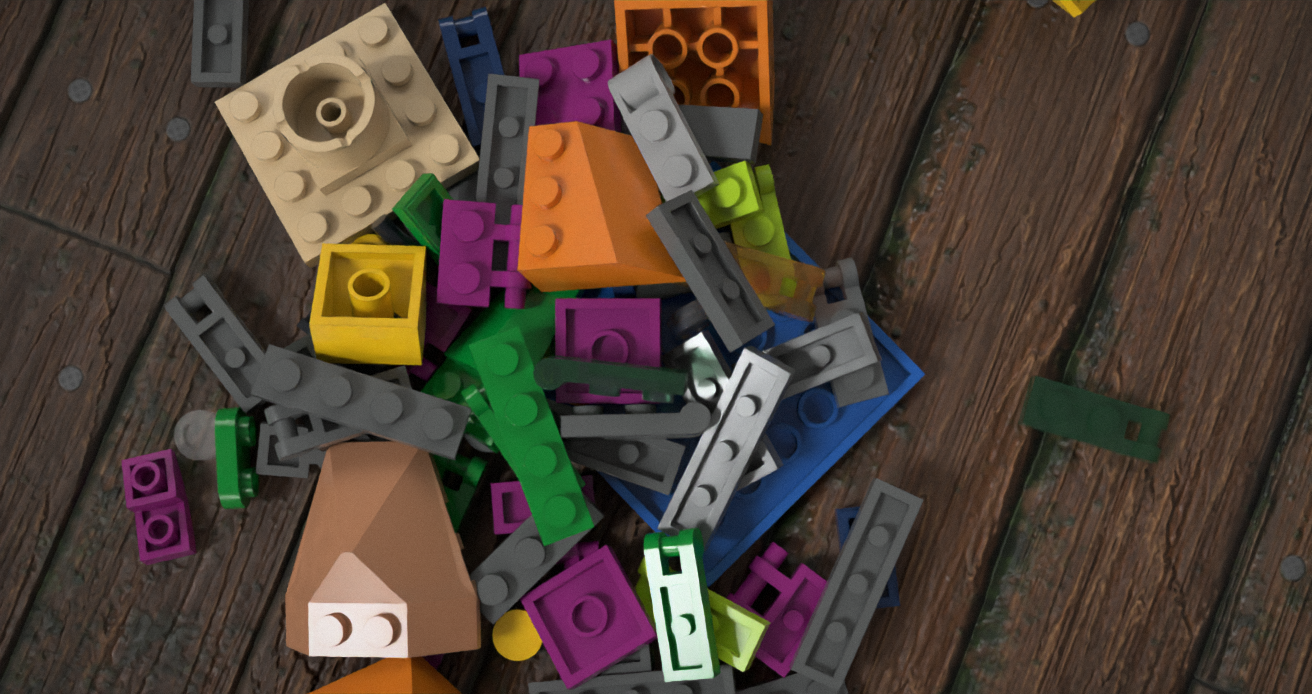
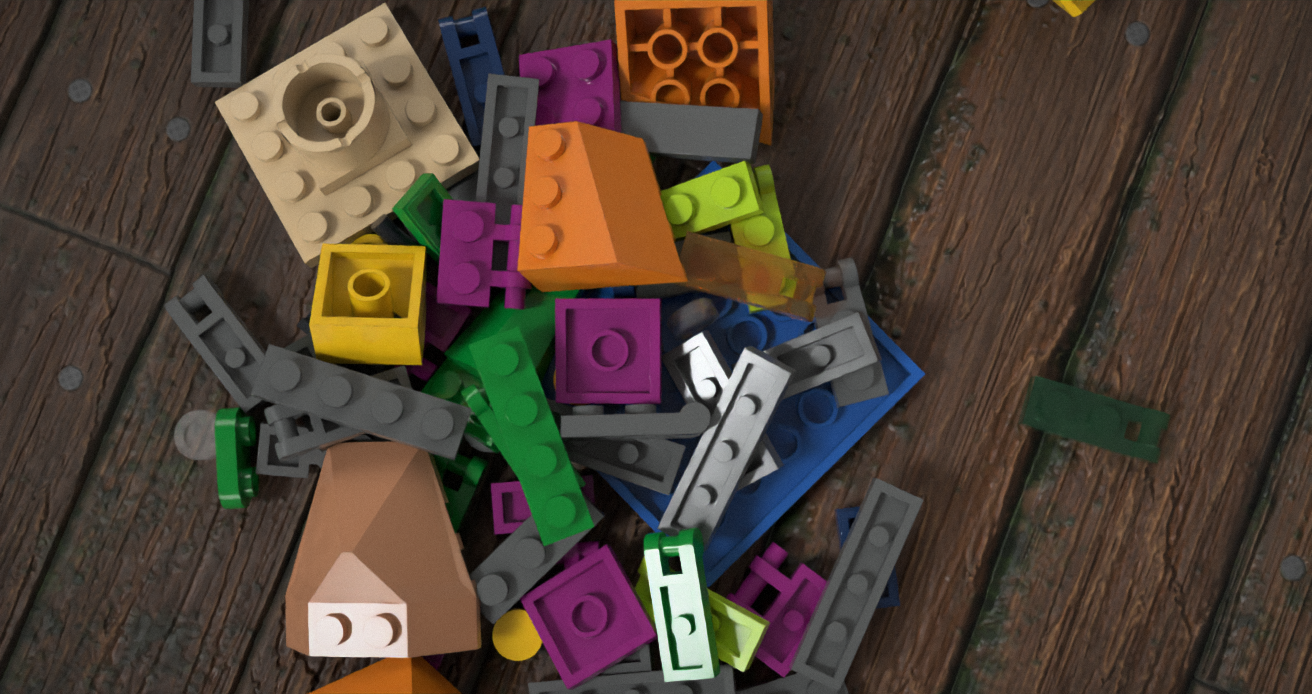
(160, 506): magenta slope -> none
(608, 377): clear green plate -> none
(660, 129): light grey plate -> none
(710, 270): dark grey plate -> none

